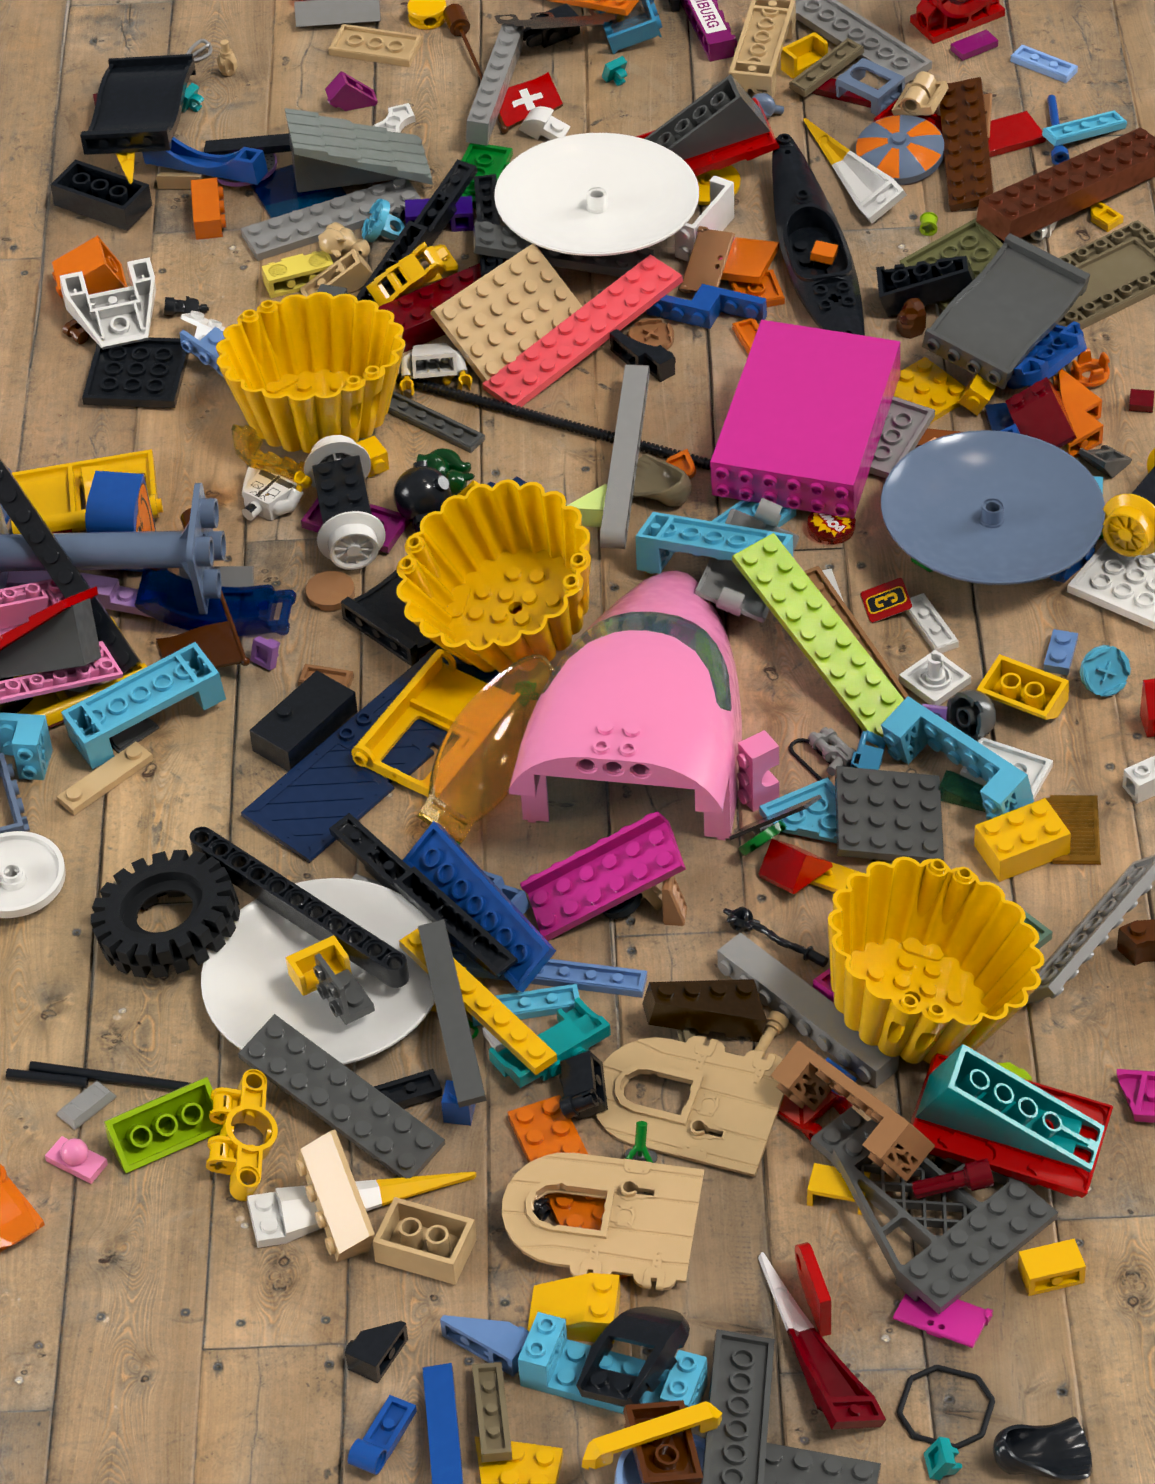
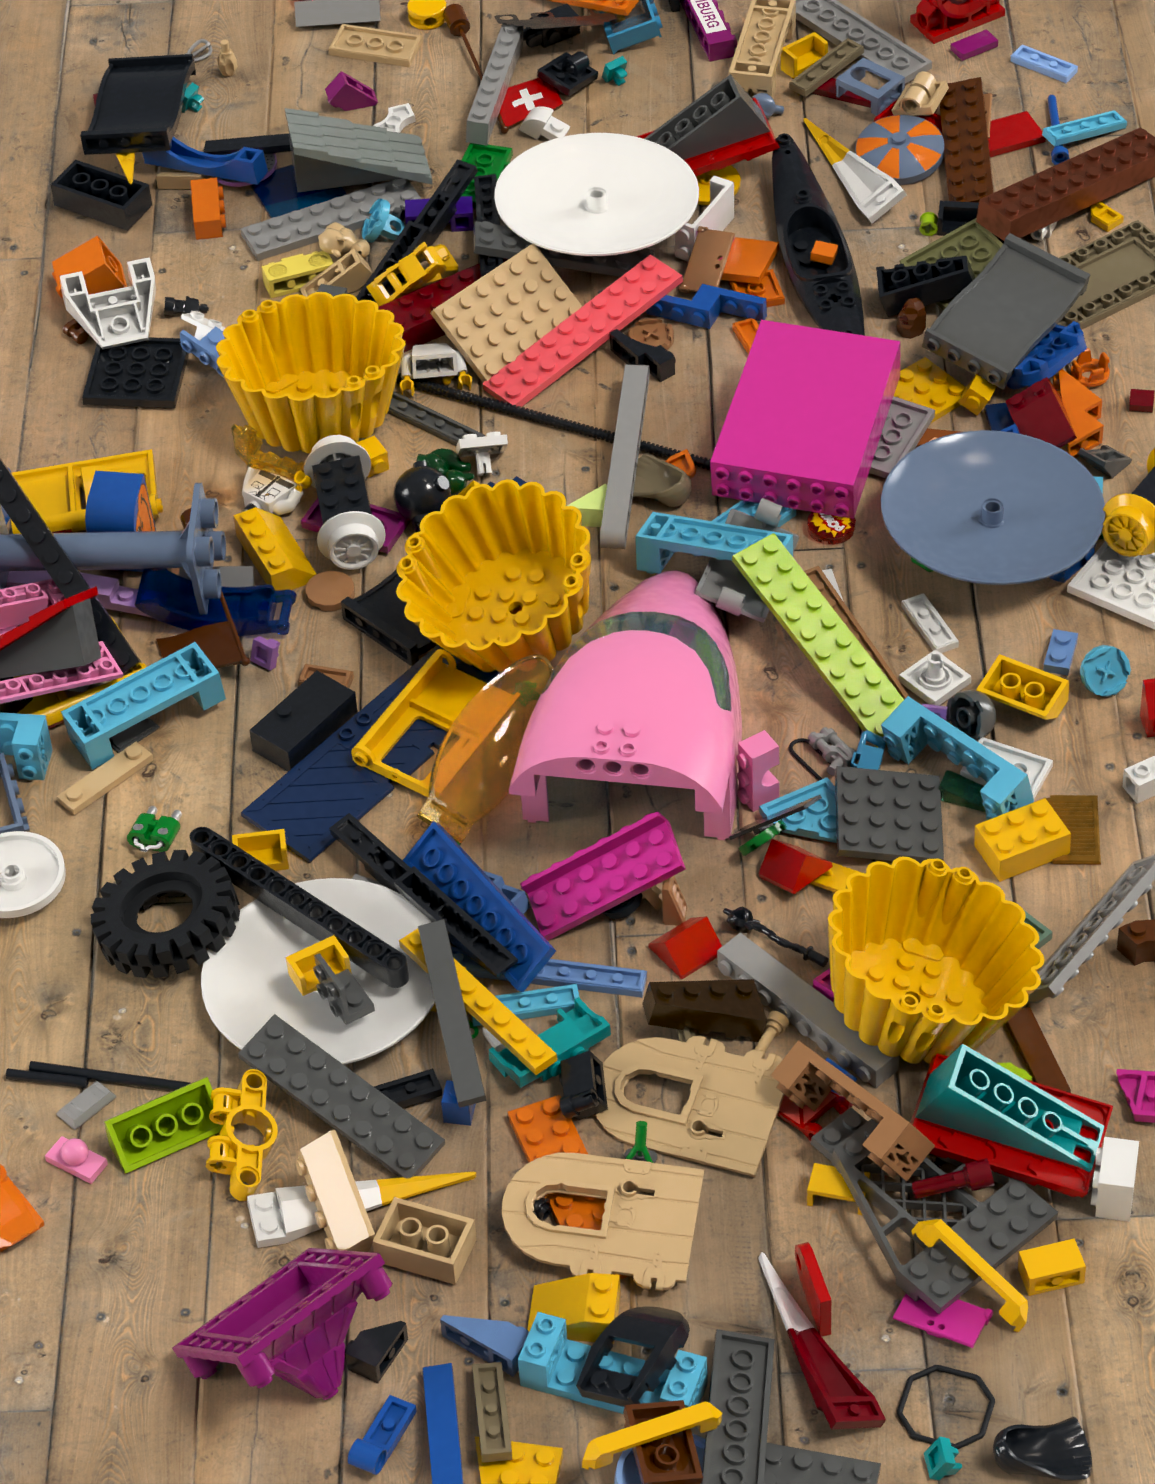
(152, 832): none -> green piece
(265, 846): none -> yellow panel
(273, 549): none -> yellow slope
(291, 1322): none -> magenta piece
(482, 448): none -> white plate
(568, 72): none -> black plate
(687, 946): none -> red slope
(886, 600): sticker -> none
(954, 215): none -> black panel
(1016, 1306): none -> yellow piece
(1036, 1050): none -> reddish brown tile
(1115, 1178): none -> white brick

